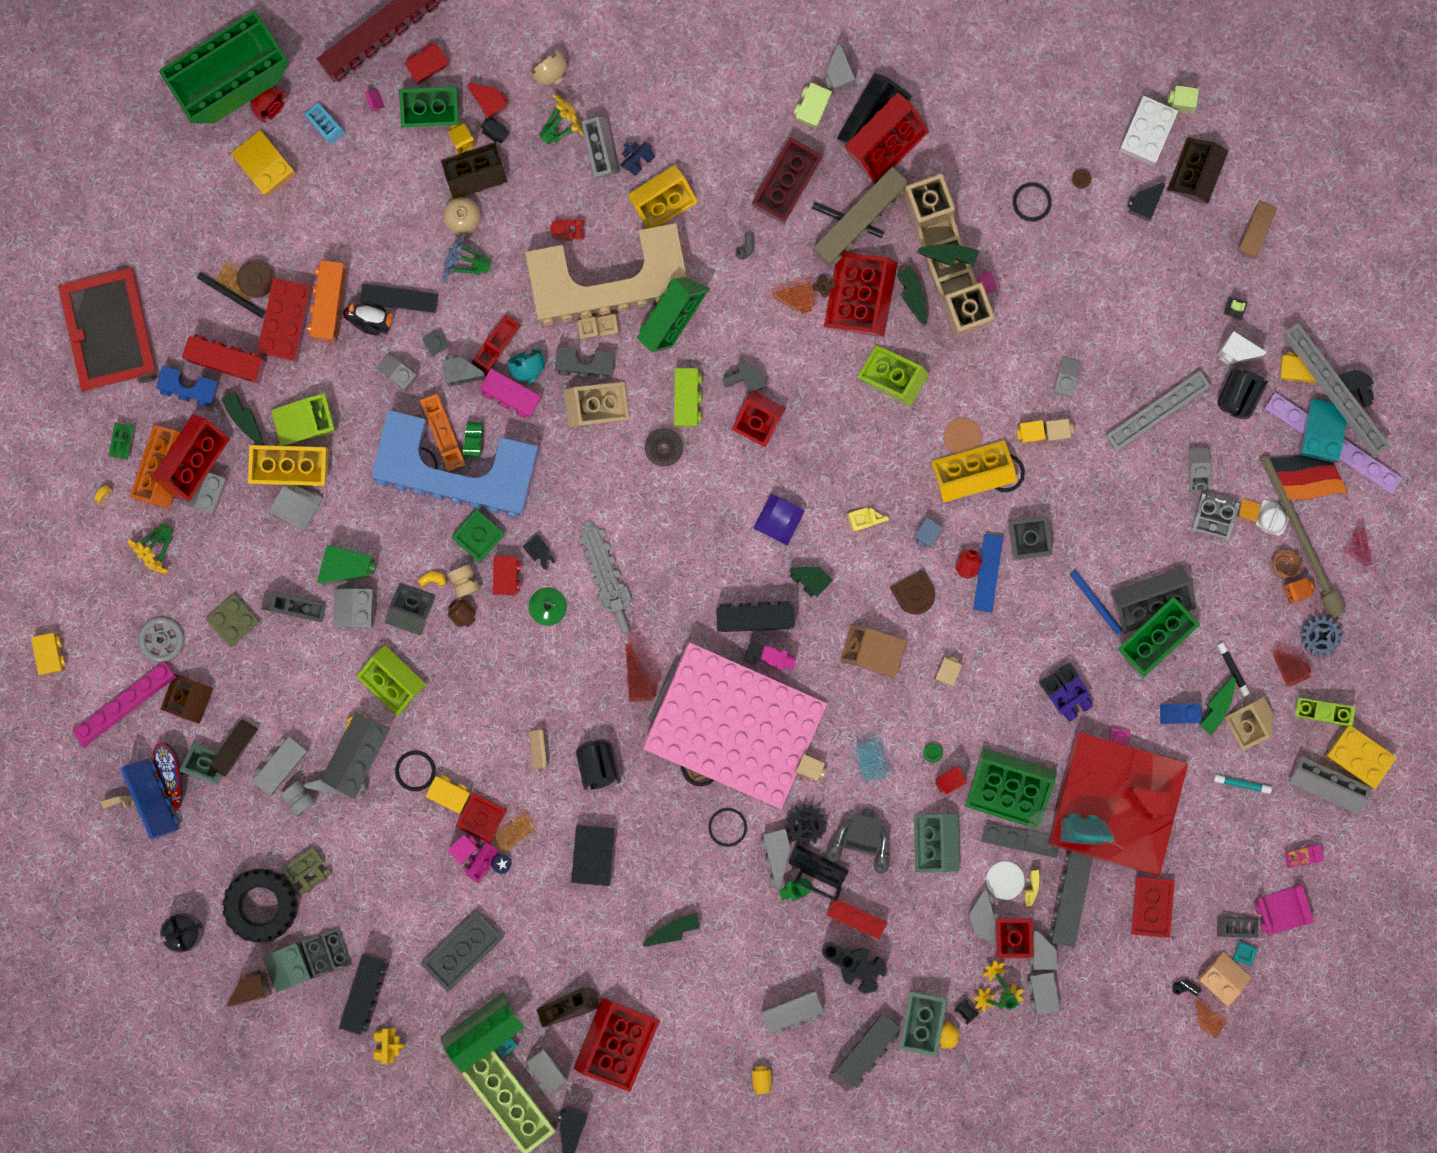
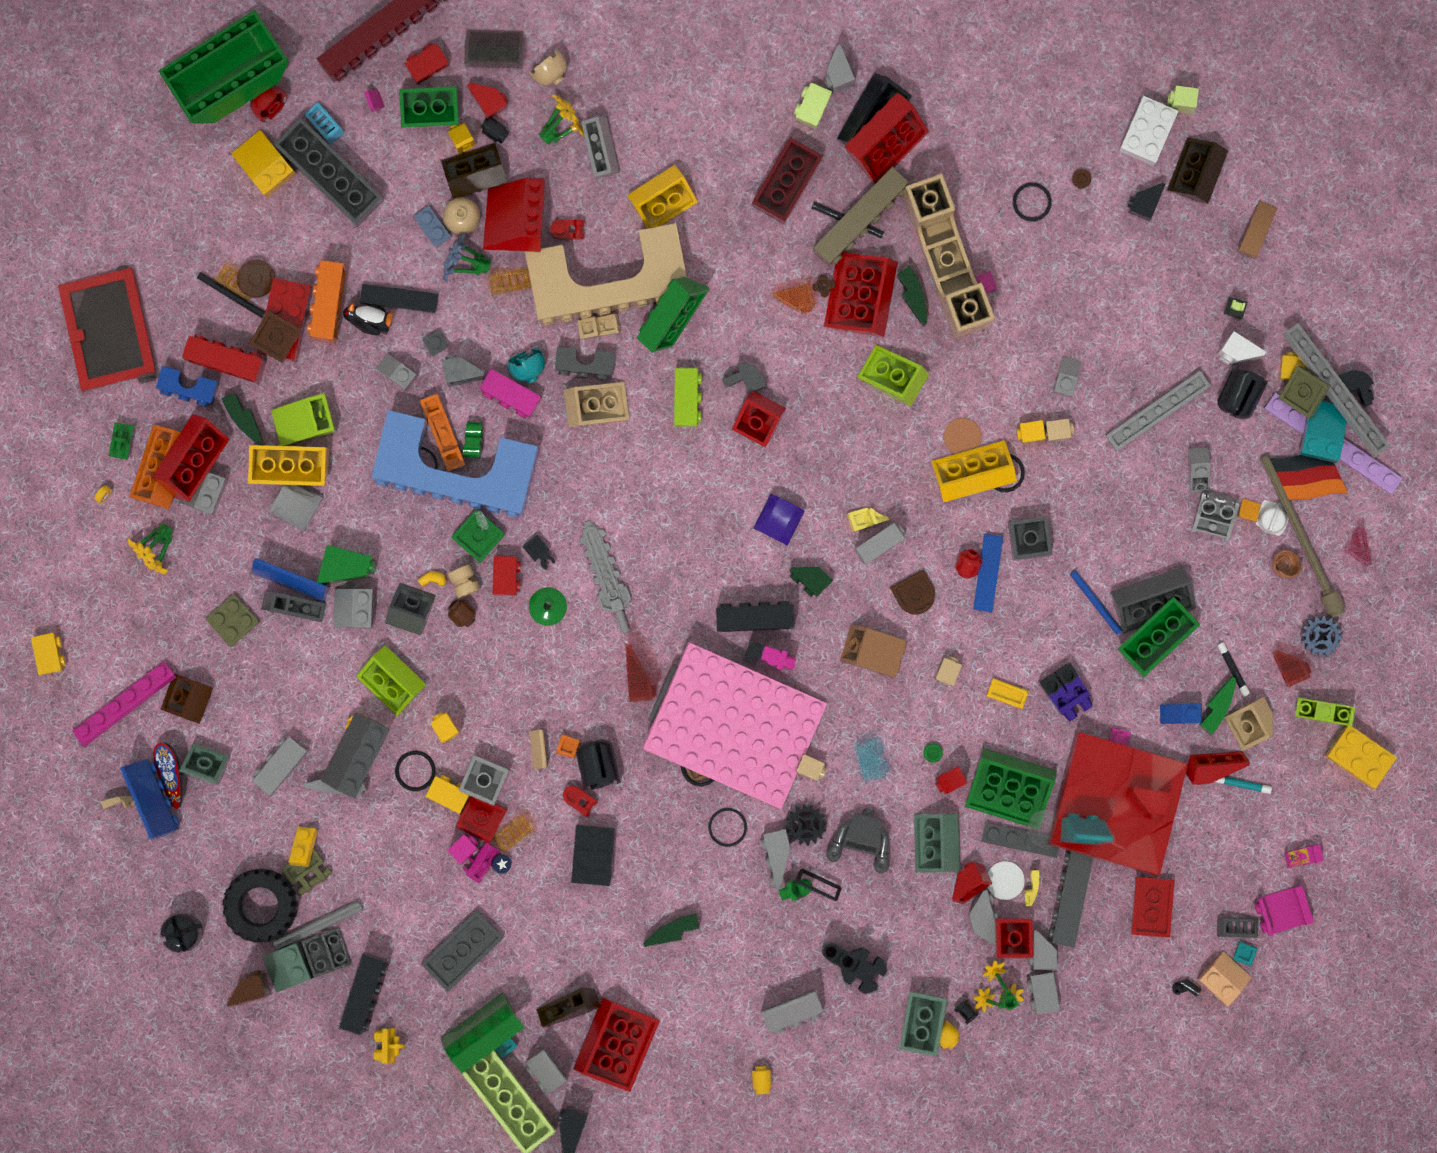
(177, 642): light grey plate -> none
(233, 748): dark brown slope -> none
(275, 337): none -> reddish brown plate
(290, 580): none -> blue slope
(297, 798): light grey wheel -> none
(303, 846): none -> yellow plate
(317, 925): none -> light grey axle
(328, 172): none -> dark grey brick
(432, 226): none -> sand blue plate
(444, 727): none -> yellow brick
(482, 520): none -> clear tile
(484, 779): none -> light grey slope
(494, 49): none -> clear smoke slope
(496, 344): red slope -> none
(499, 276): none -> clear yellow slope
(515, 216): none -> red slope
(568, 746): none -> orange plate
(572, 795): none -> red plate
(630, 162): dark blue hips -> none
(661, 437): clear smoke dish -> none
(747, 249): dark grey arm -> none
(818, 866): black plate -> none
(857, 918): red brick -> none
(865, 1053): dark grey wedge -> none
(880, 543): none -> light grey brick
(927, 533): sand blue brick -> none
(949, 253): dark green slope -> none
(970, 882): none -> red slope
(1007, 693): none -> yellow tile
(1209, 1021): clear orange slope -> none
(1214, 766): none -> red slope
(1299, 590): orange slope -> none
(1304, 392): none -> olive plate
(1330, 785): light grey brick -> none

